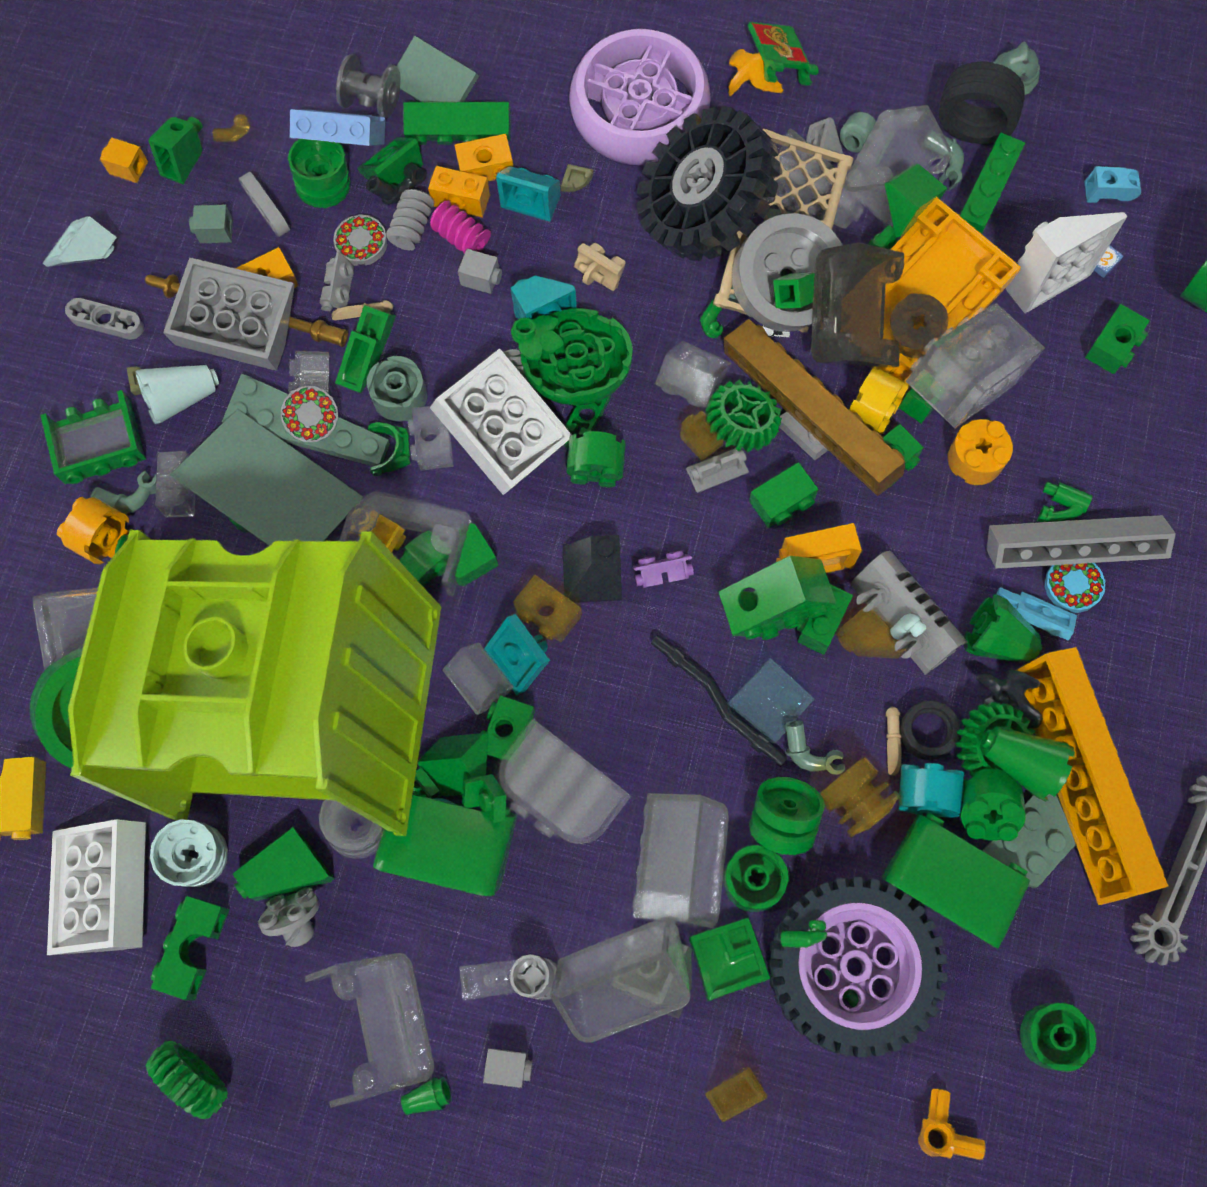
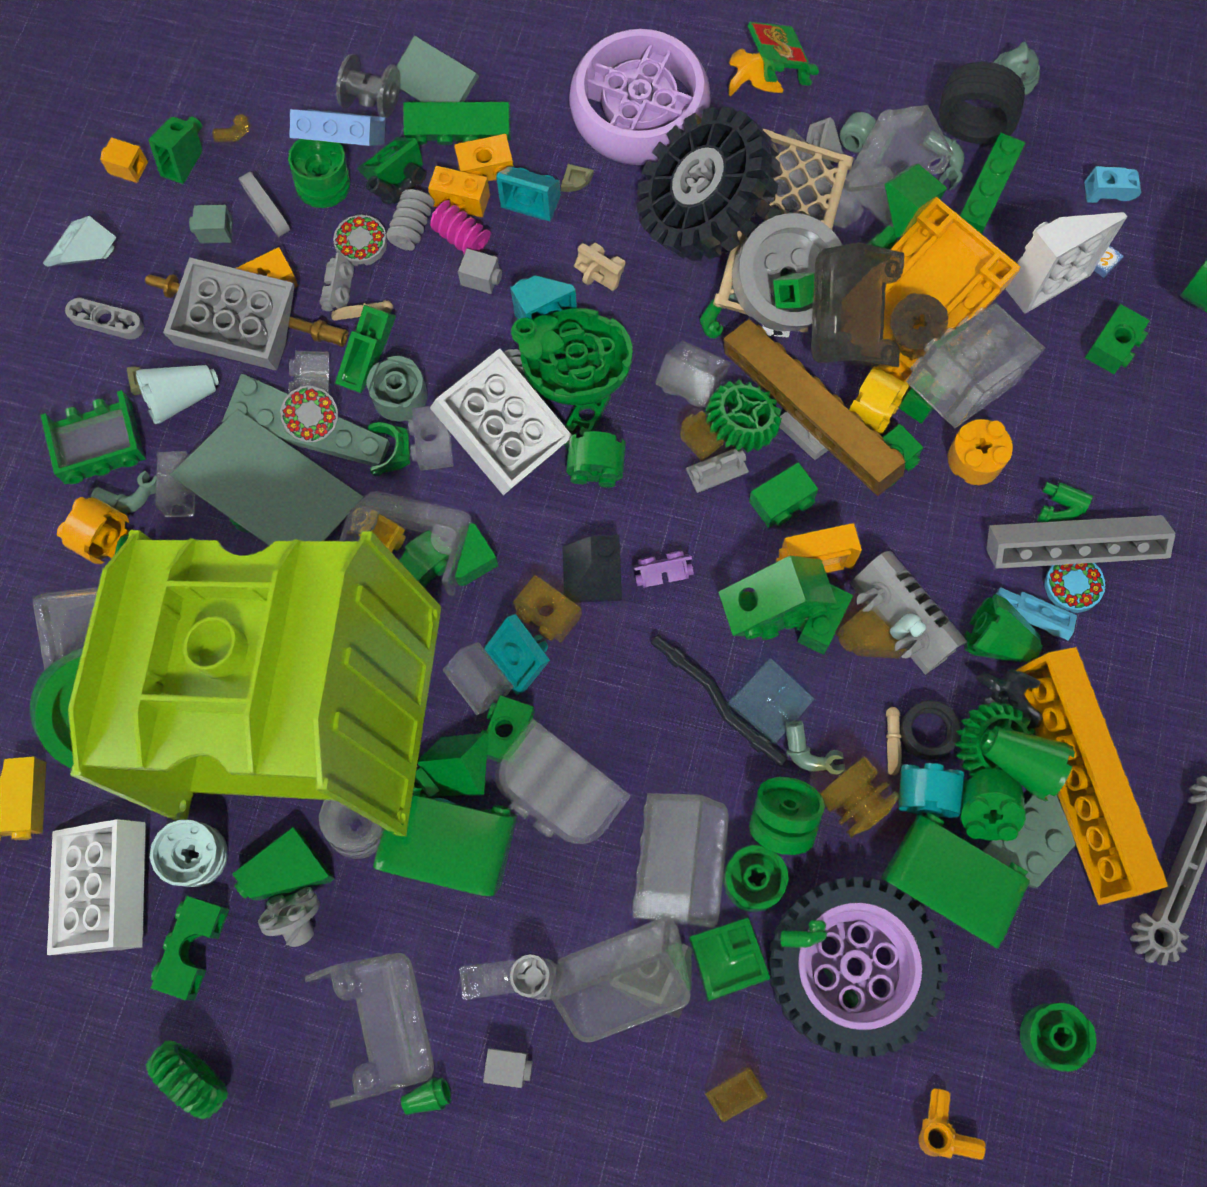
(487, 794): green bracket -> none

